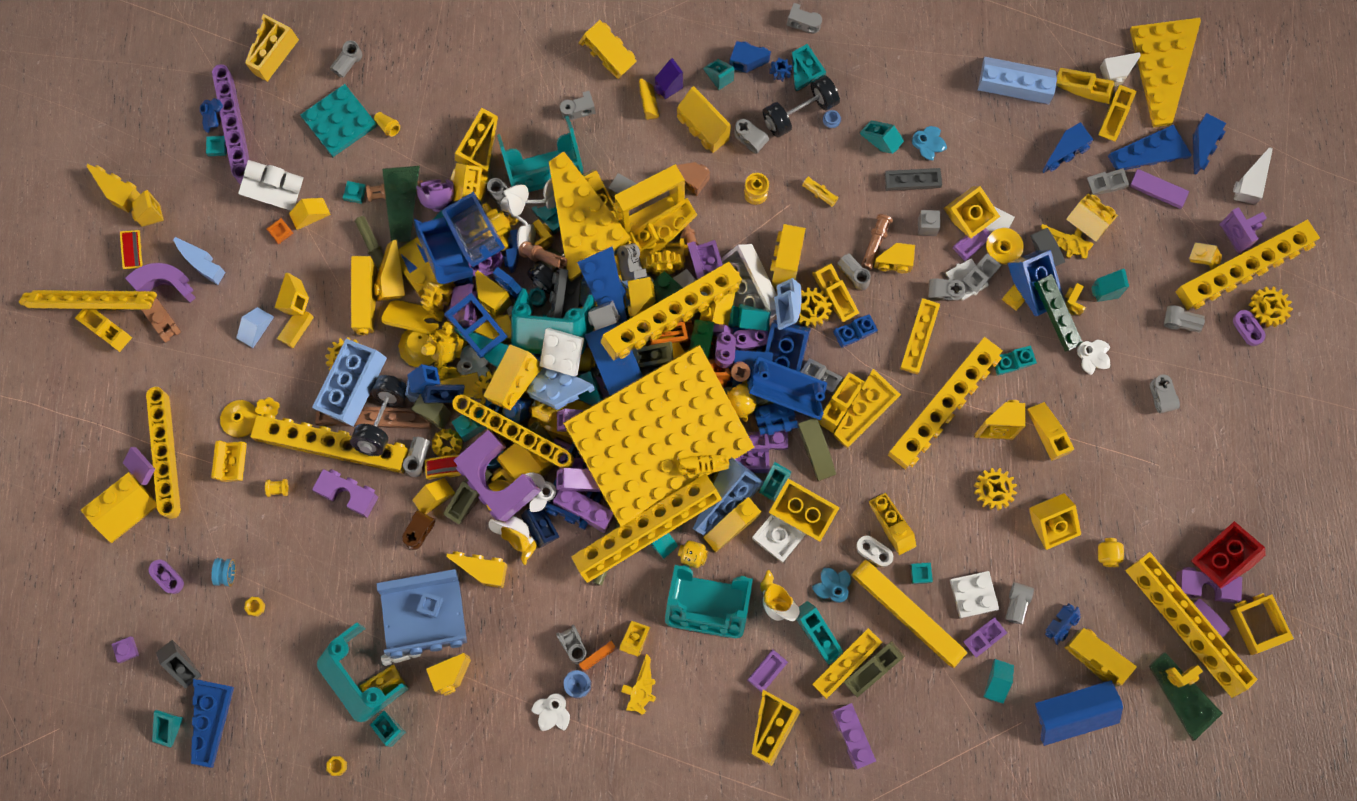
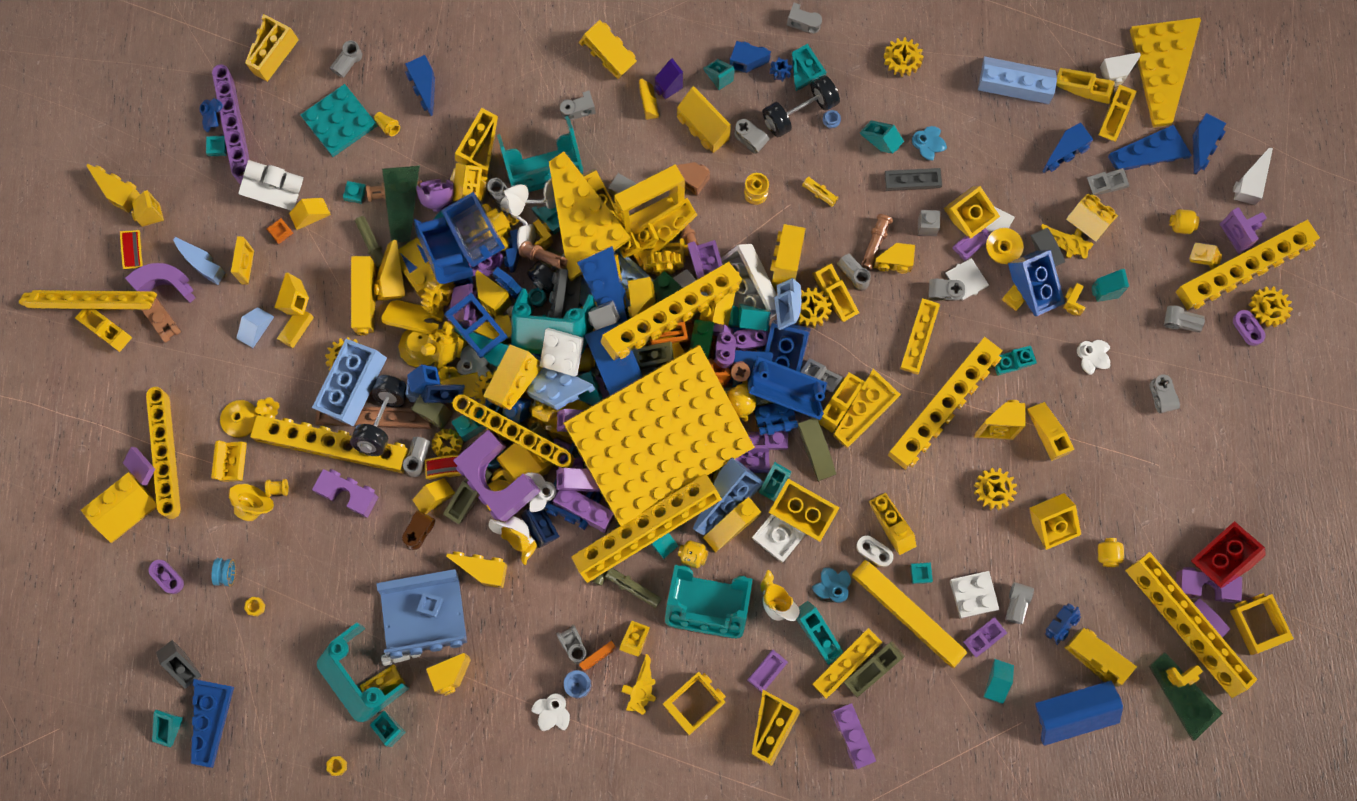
(125, 649): medium lavender plate -> none
(242, 260): none -> yellow tile
(249, 501): none -> yellow hat
(424, 79): none -> blue slope
(630, 262): light grey leg -> none
(633, 587): none -> olive pin
(676, 714): none -> yellow window
(701, 464): yellow hinge -> none
(855, 331): blue slope -> none
(910, 53): none -> yellow gear
(981, 273): light grey slope -> none
(1058, 312): plate -> none
(1159, 189): medium lavender tile -> none
(1184, 221): none -> yellow head

